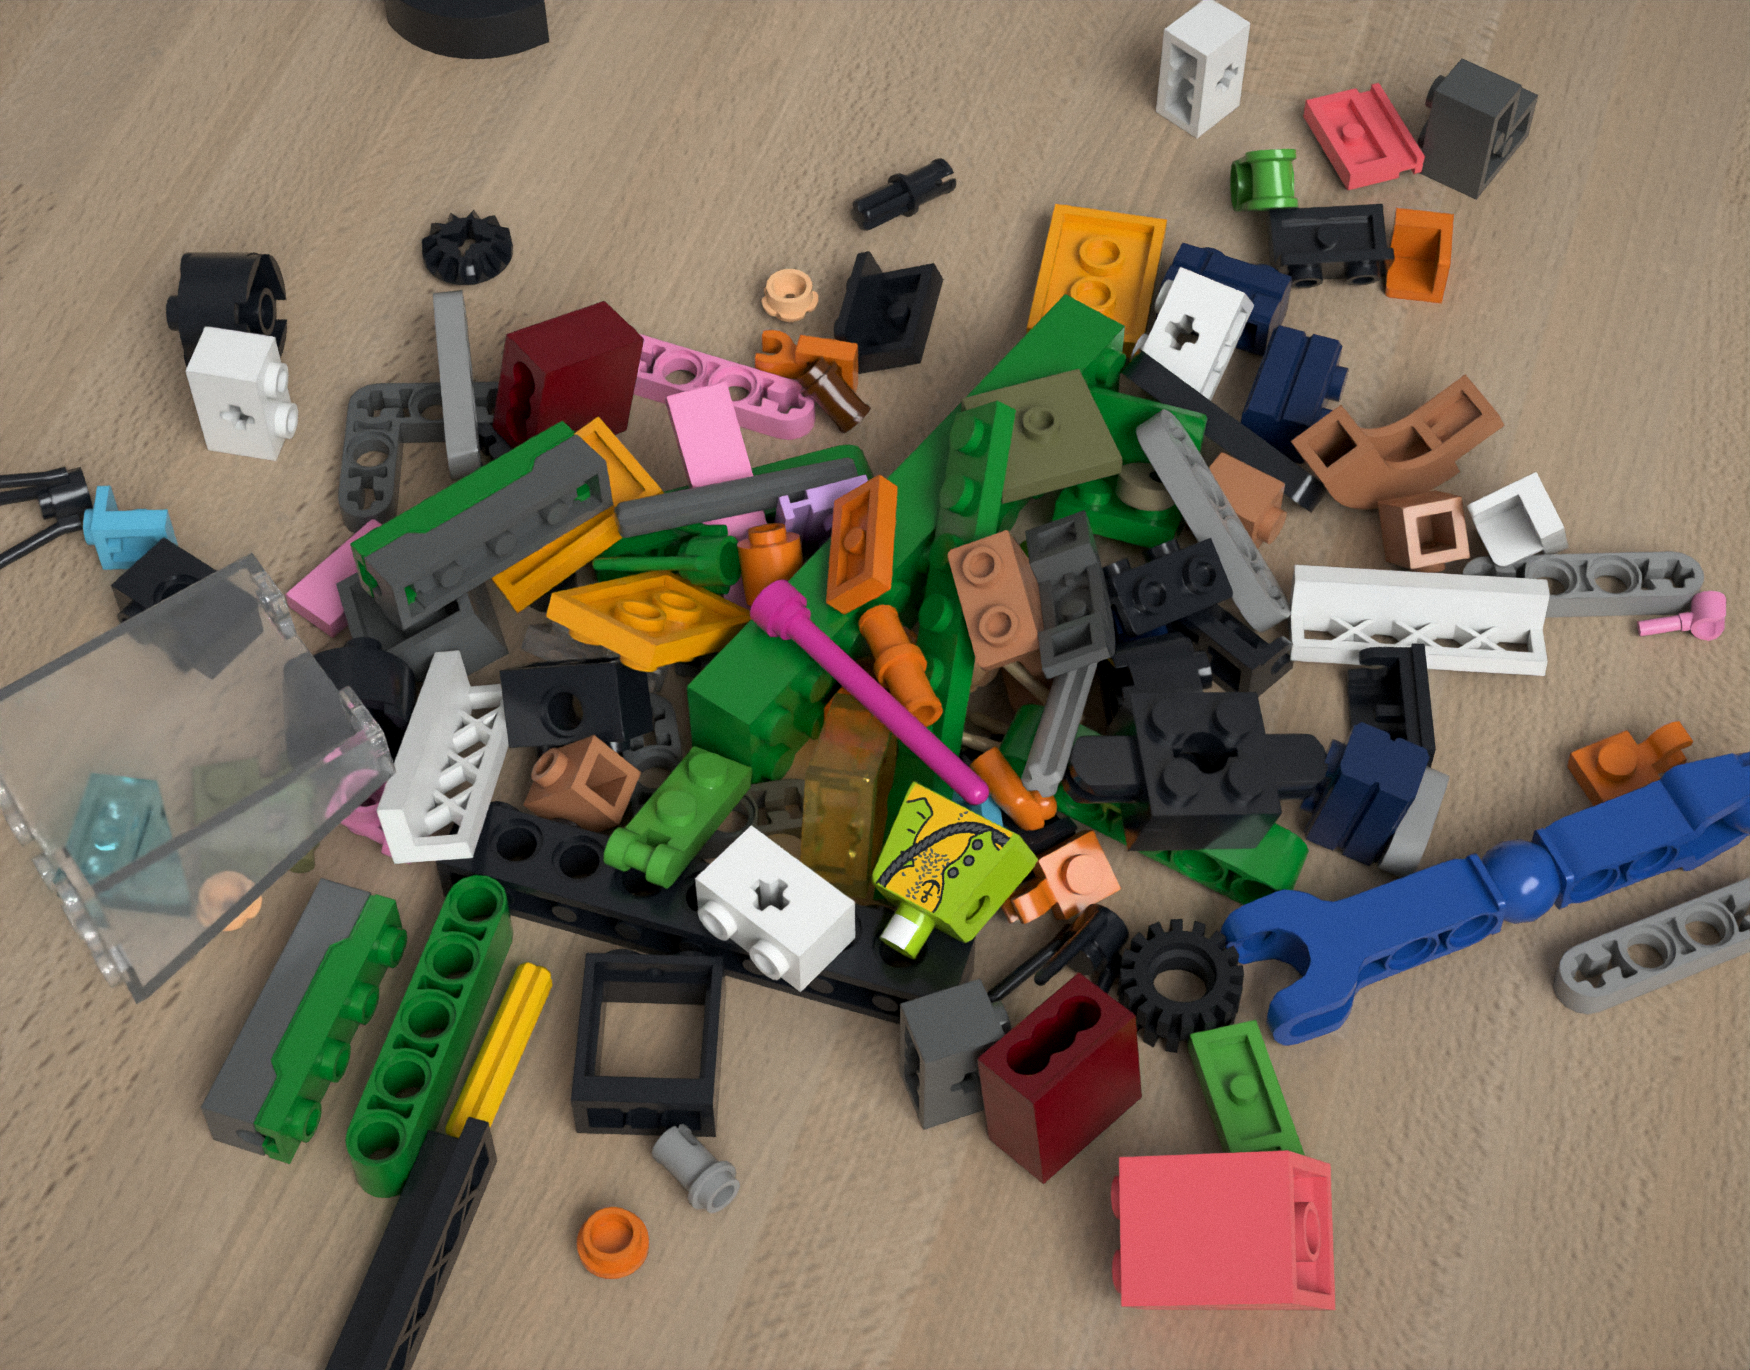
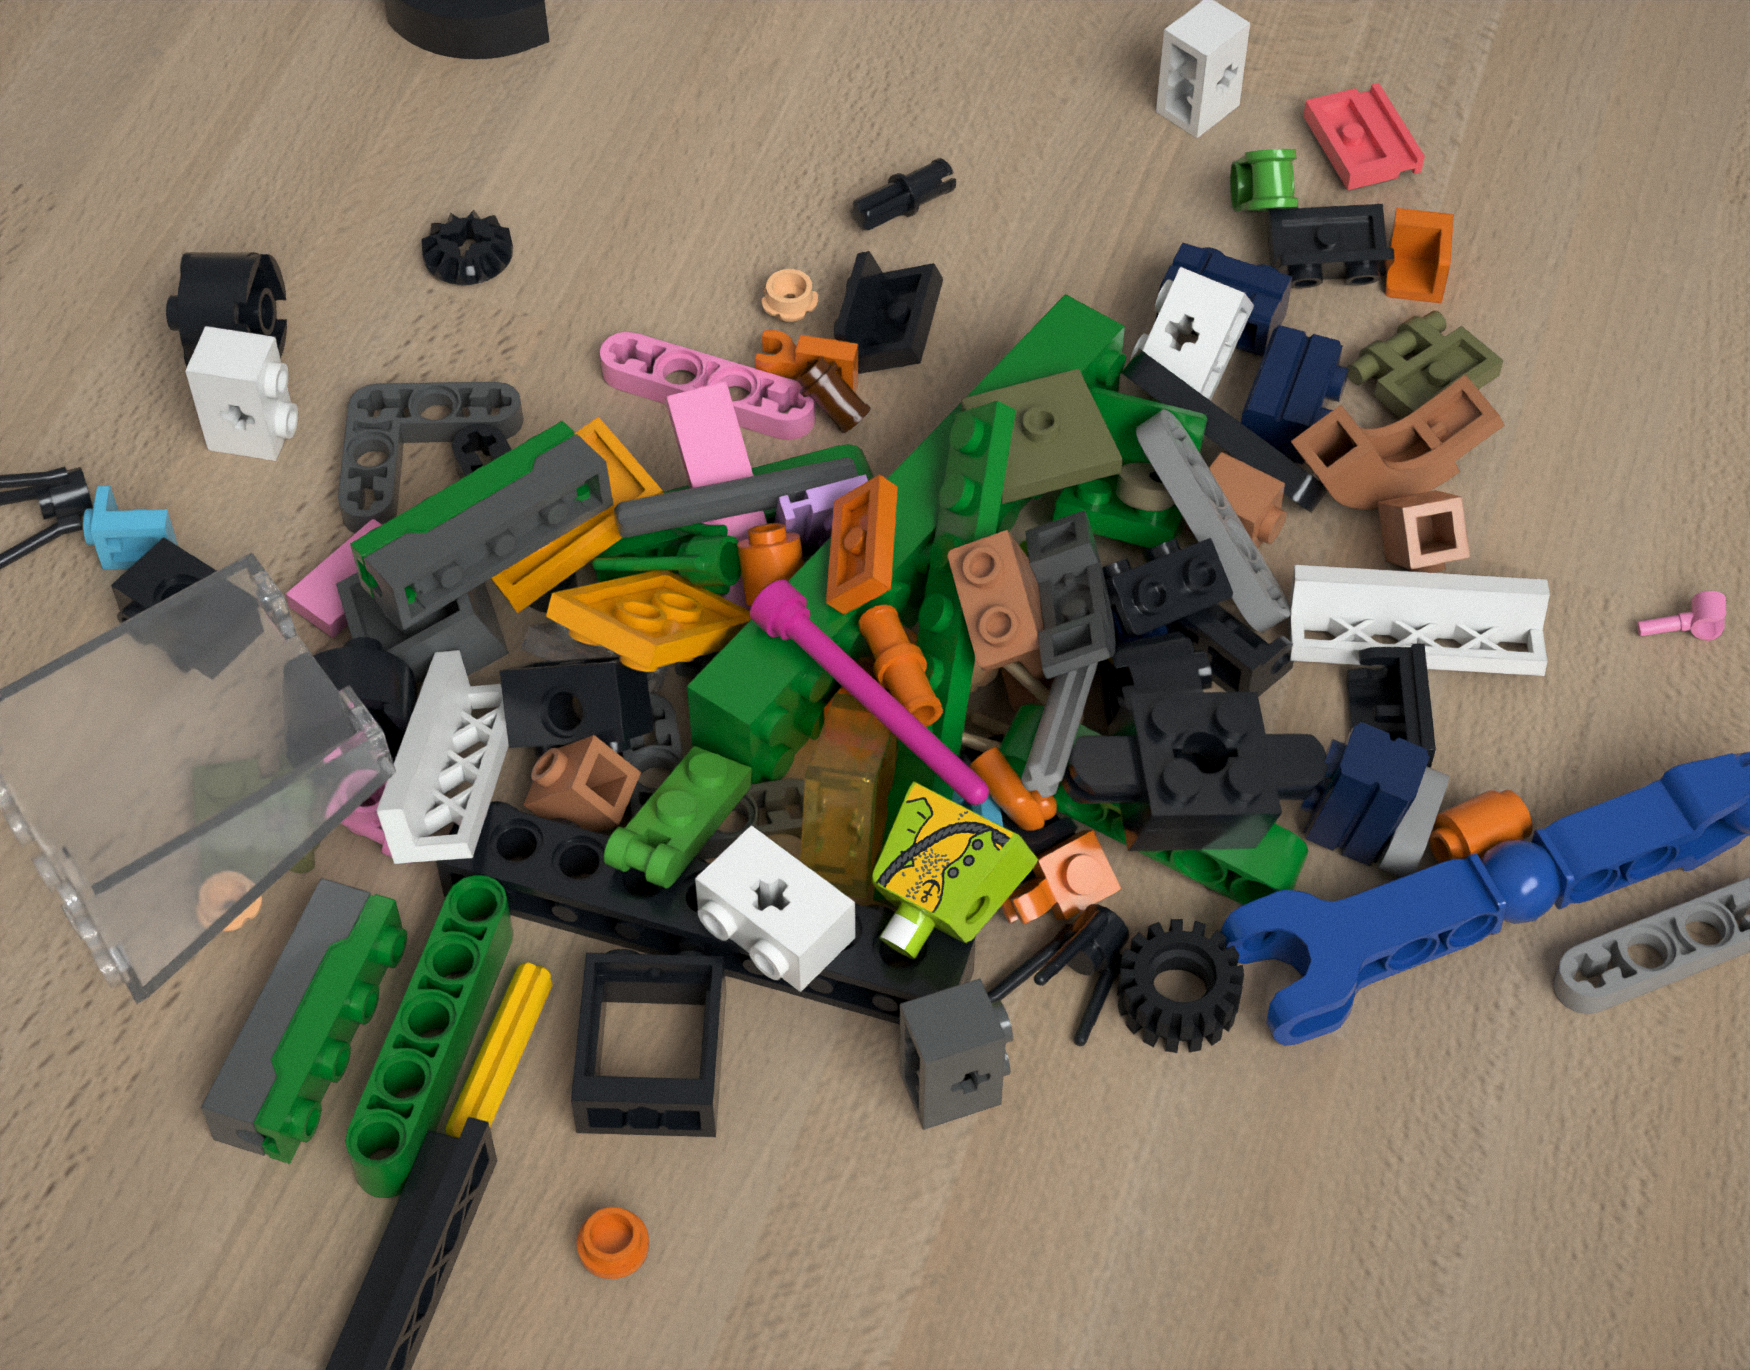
(115, 825): clear light blue wing -> none
(456, 384): light grey beam -> none
(568, 373): dark red piece -> none
(706, 1179): light grey pin -> none
(1060, 1077): dark red piece -> none
(1103, 263): light orange plate -> none
(1224, 1232): coral slope -> none
(1242, 1090): bright green plate -> none
(1437, 364): none -> olive plate
(1473, 127): dark grey brick -> none
(1479, 825): none -> orange brick
(1518, 522): white panel -> none
(1587, 599): light grey beam -> none
(1622, 766): orange plate -> none

